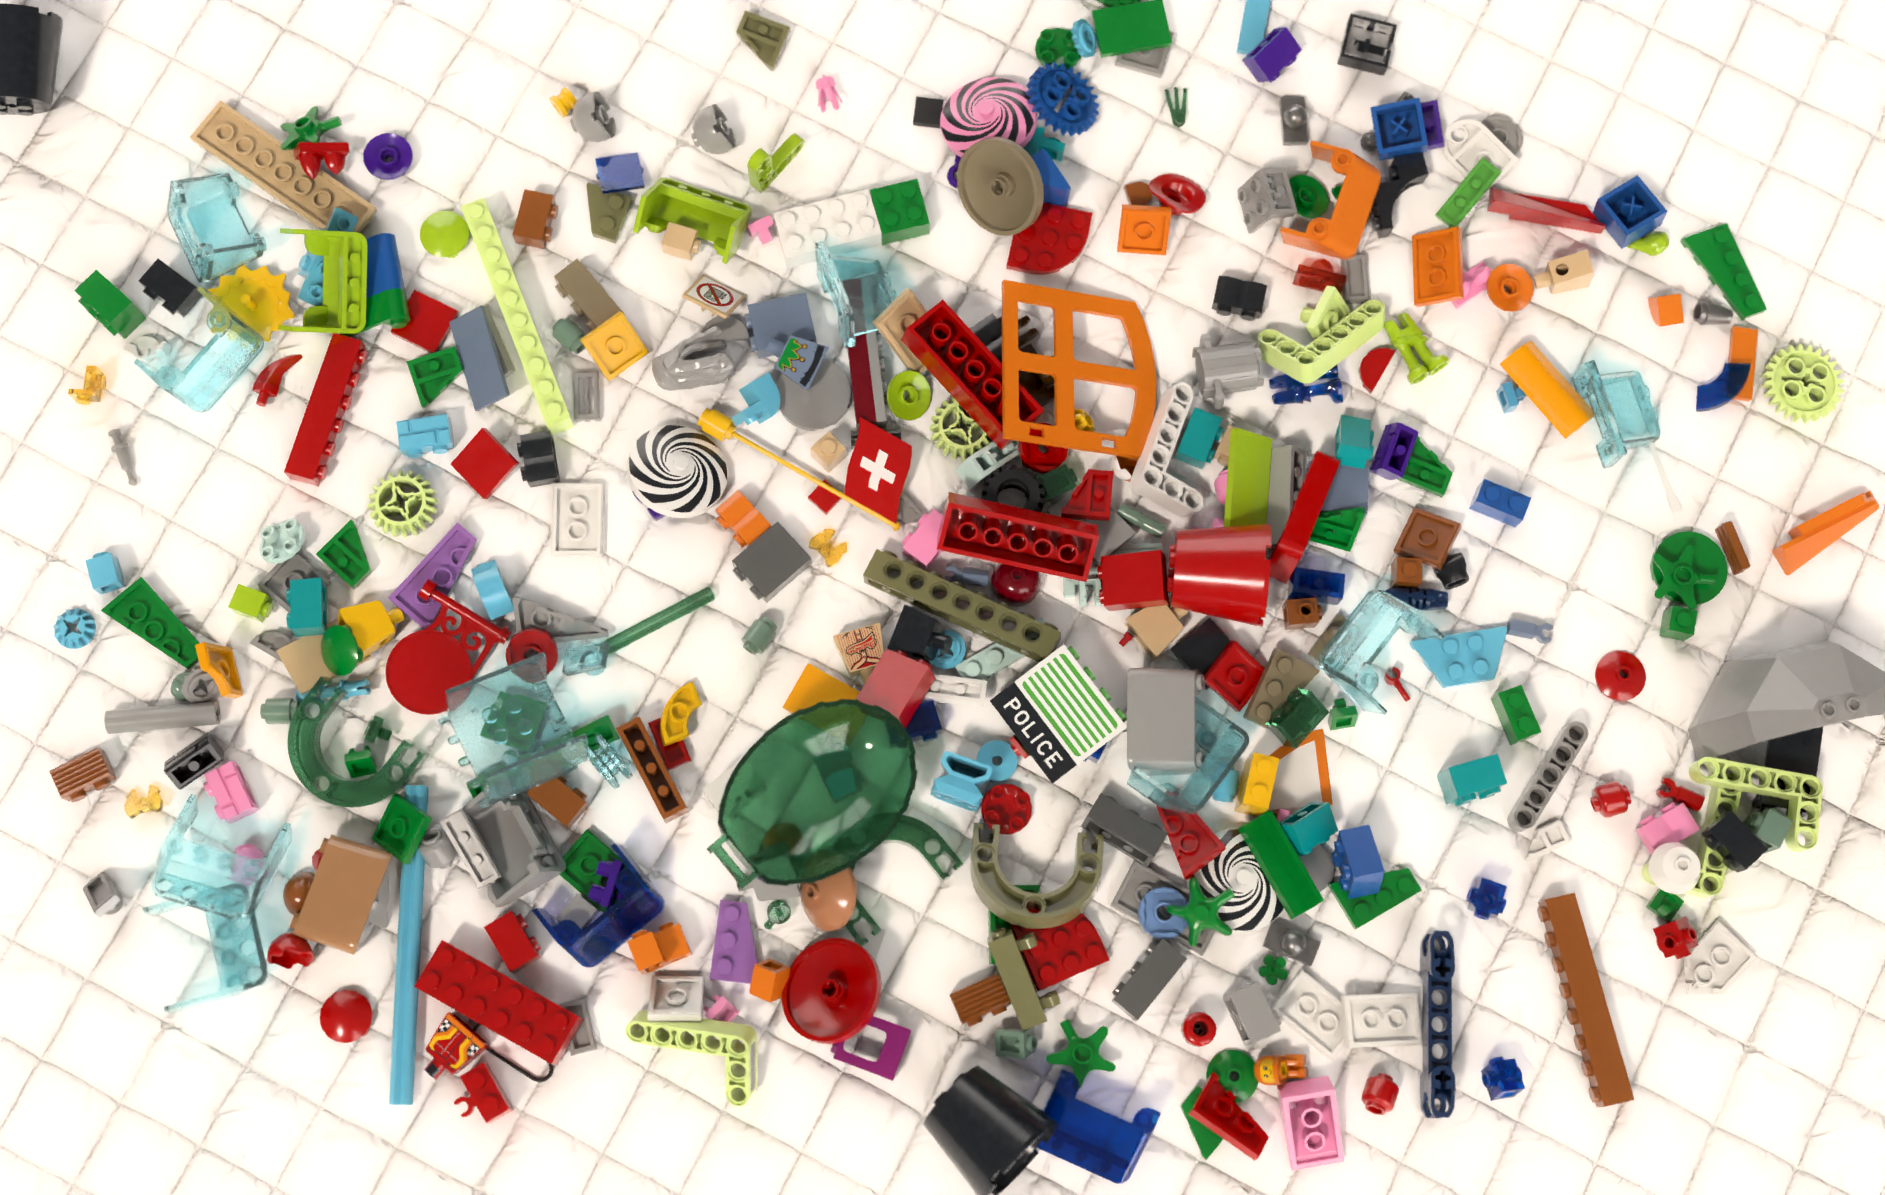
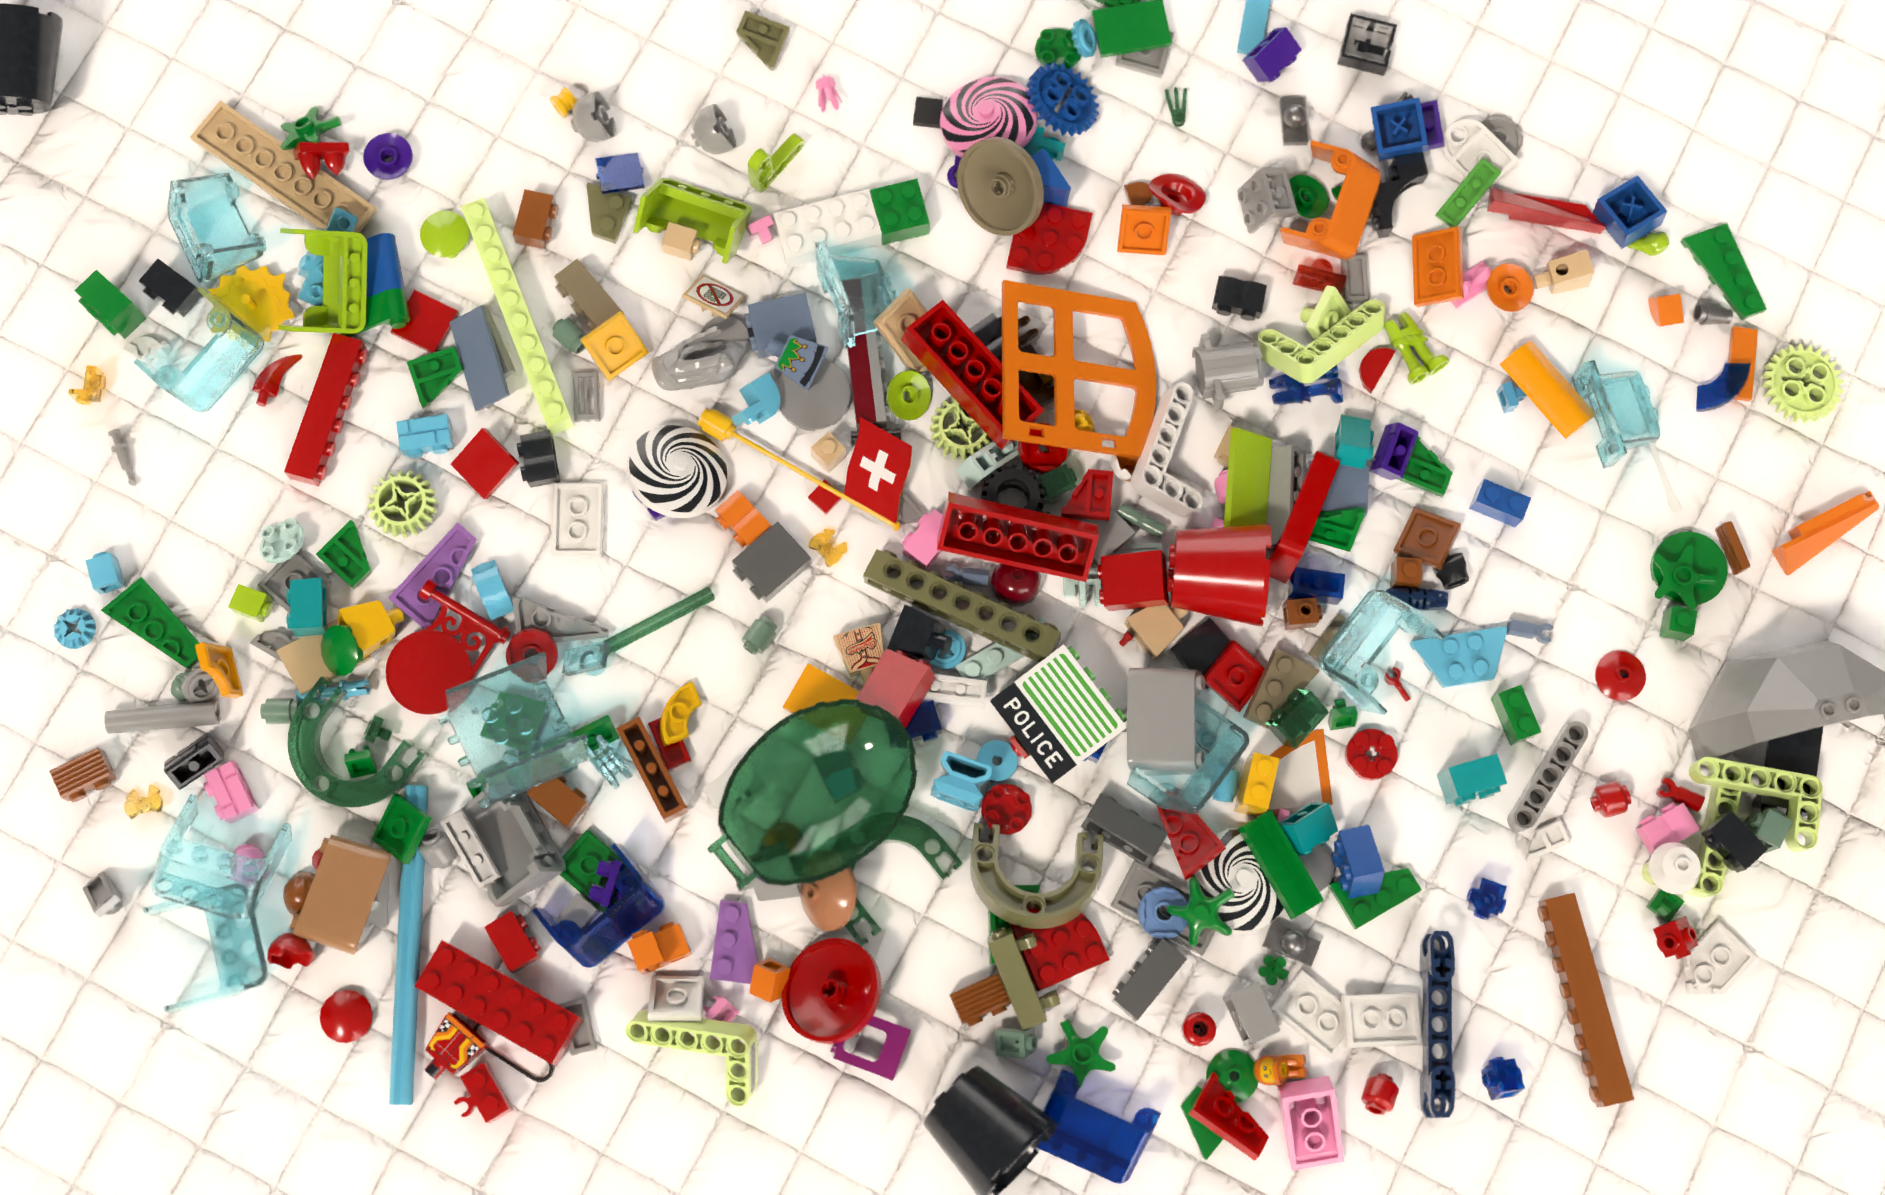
(777, 913): clear green piece -> none
(1198, 438): teal brick -> none
(1381, 743): none -> red plate

